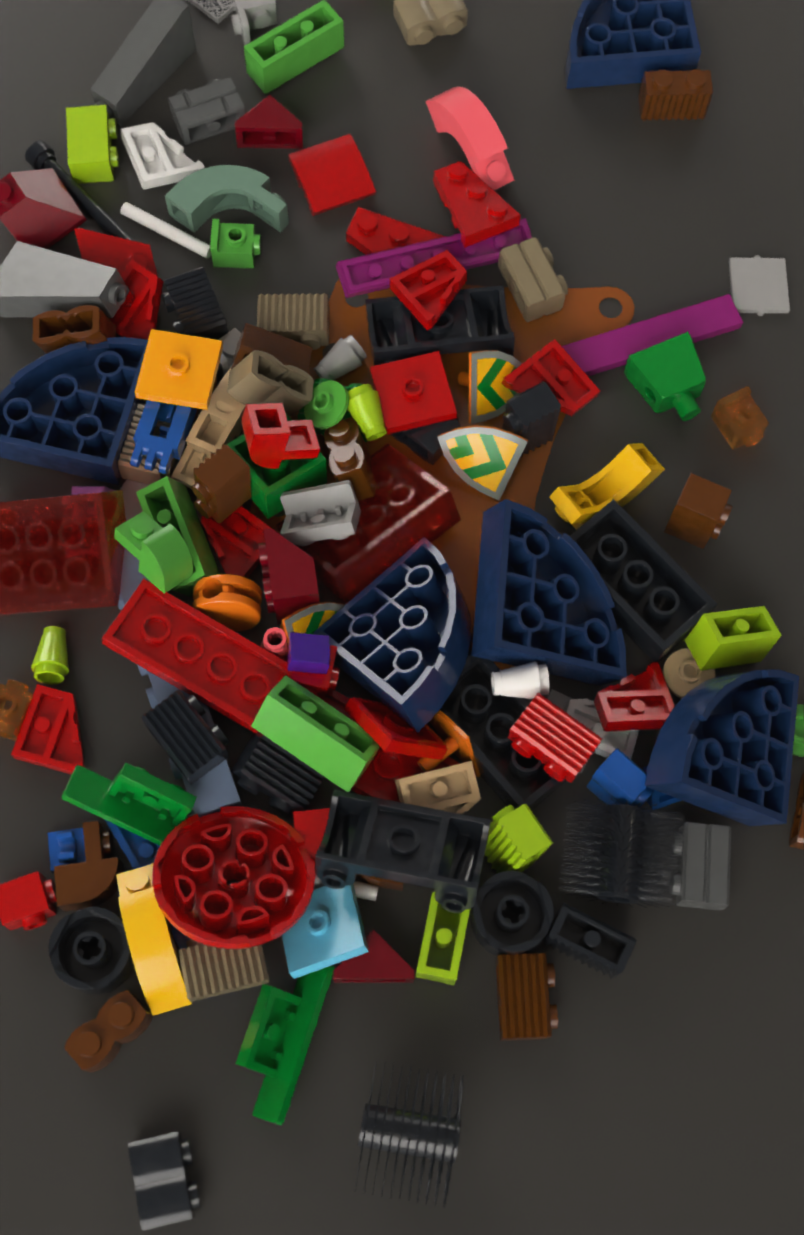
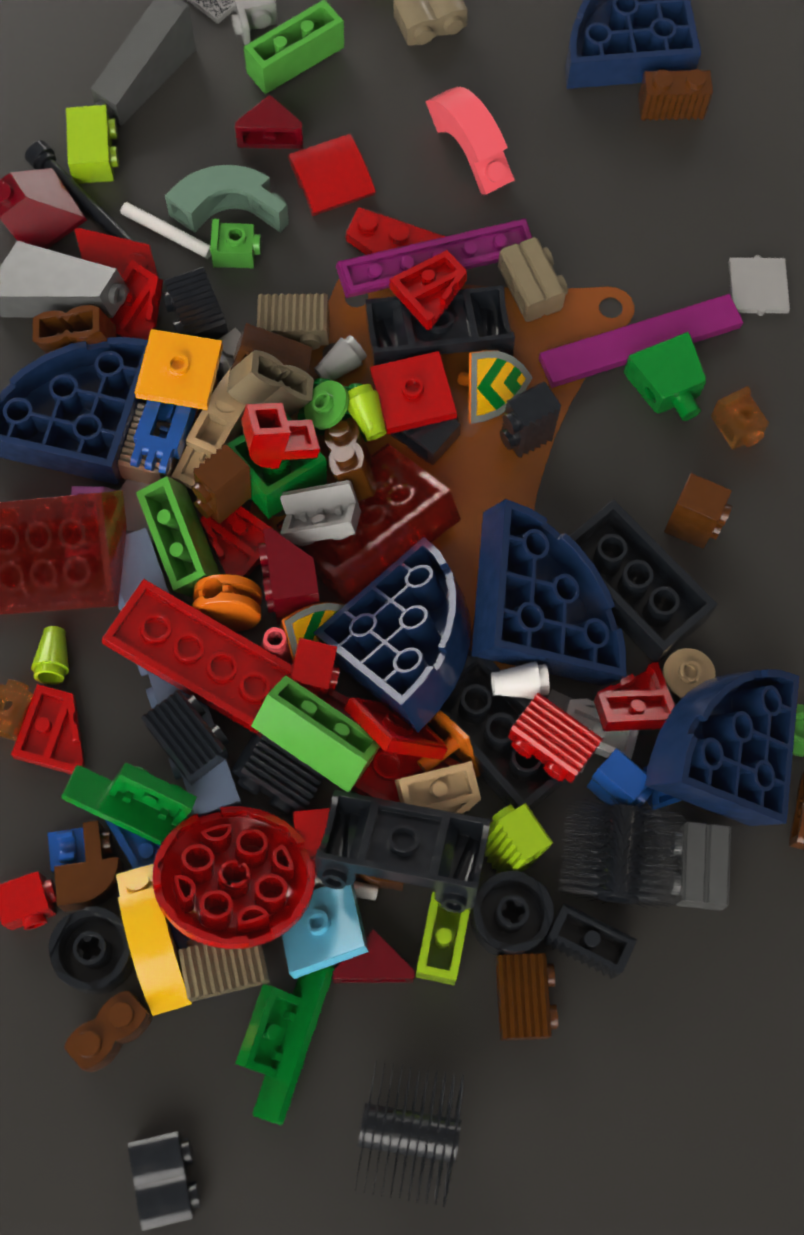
(156, 157): white wing -> none
(160, 551): bright green brick -> none
(206, 110): dark grey brick -> none
(308, 653): dark purple slope -> none
(473, 204): red wing -> none
(483, 456): shield -> none
(560, 373): red wing -> none
(619, 480): yellow arch -> none
(732, 637): lime brick -> none

